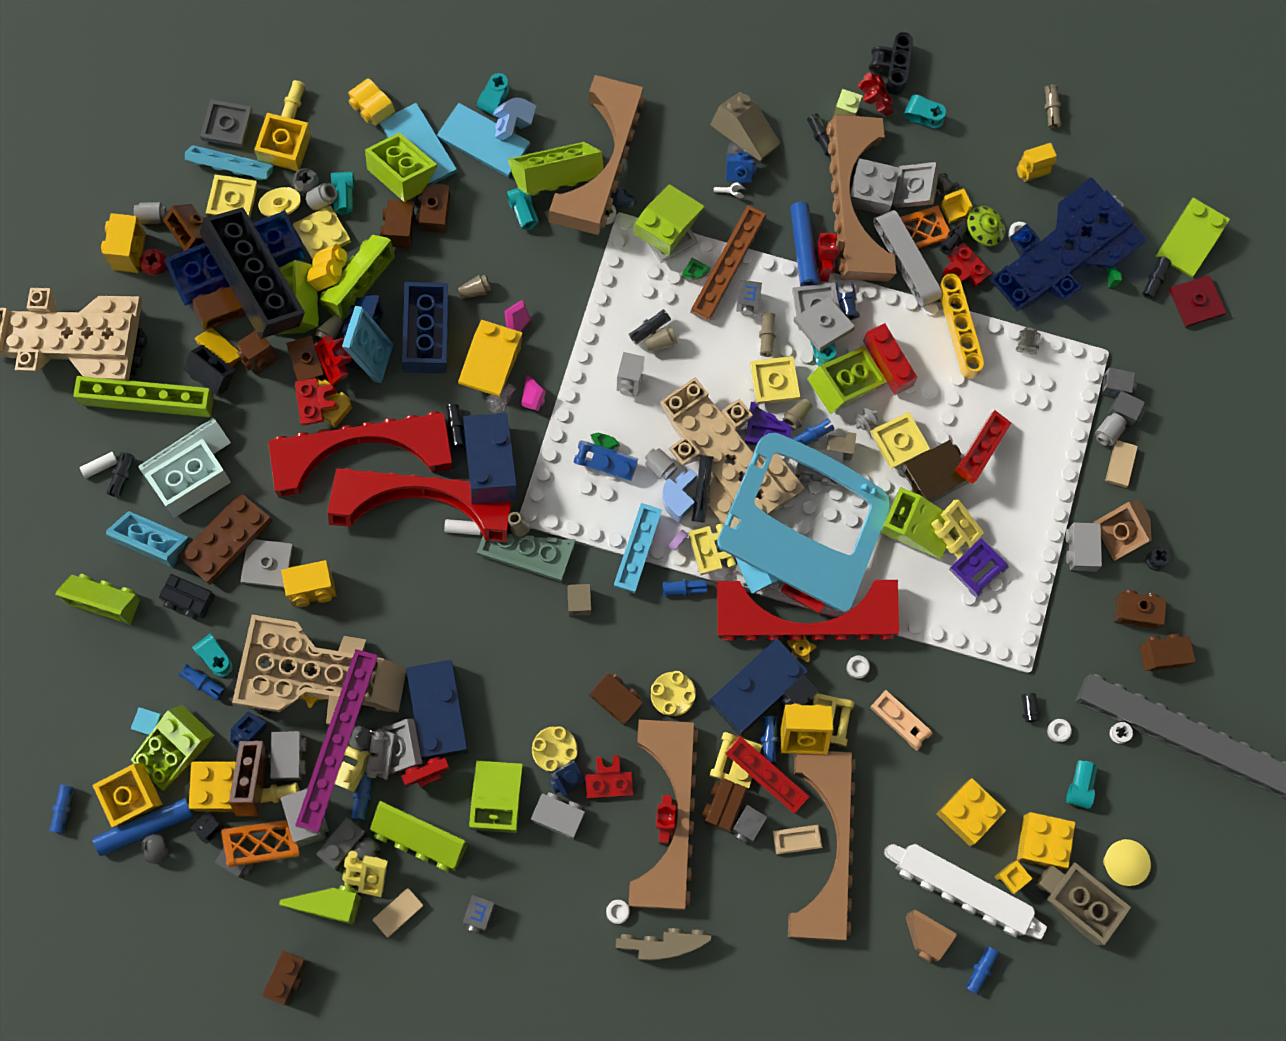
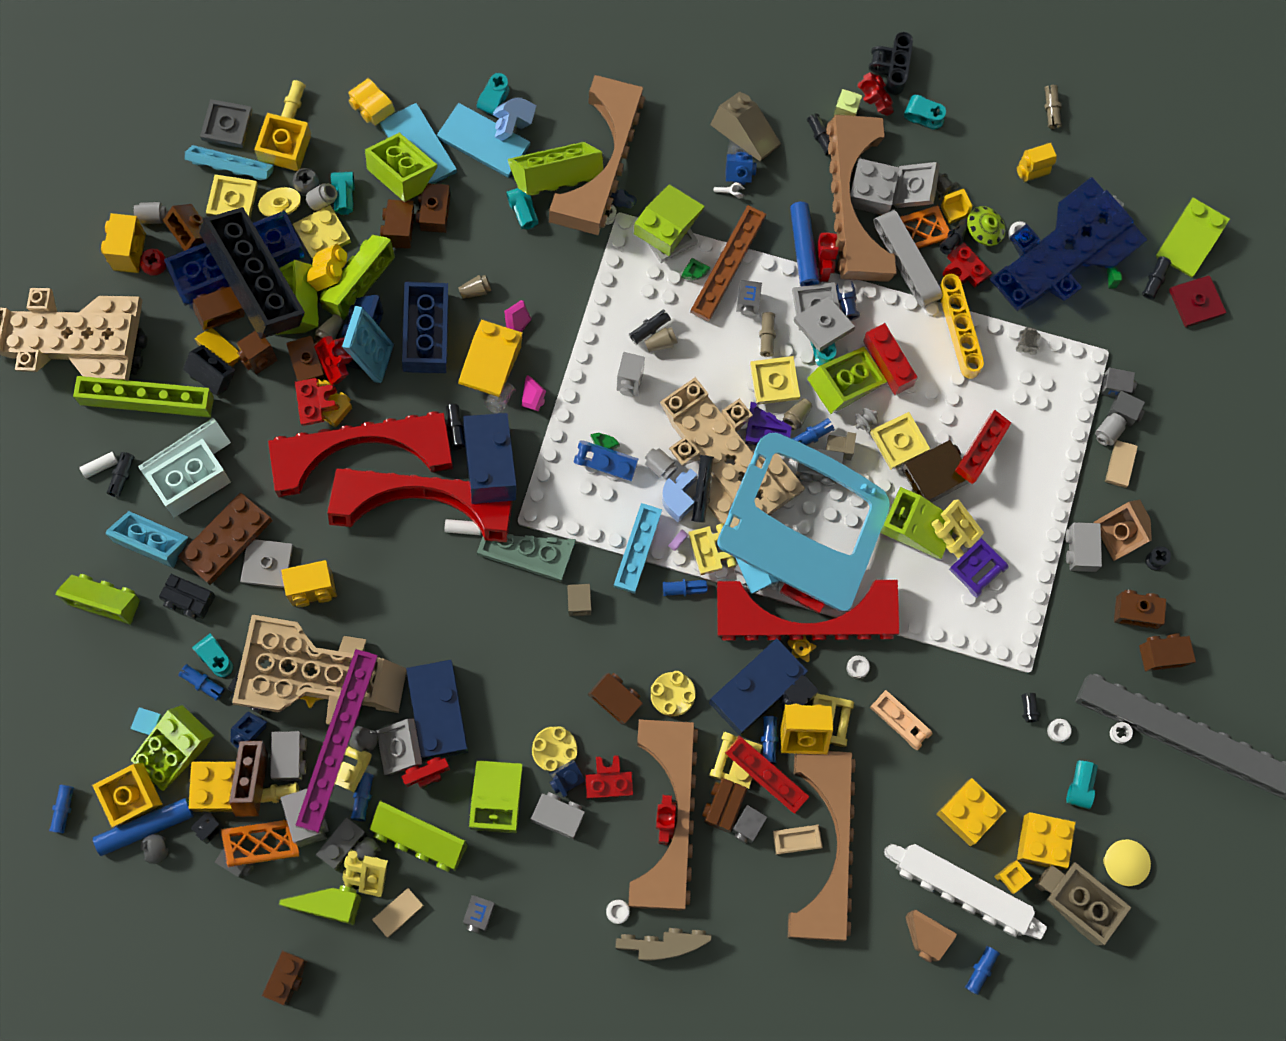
(382, 747): light grey hinge -> none
(518, 524): dark tan cone -> none

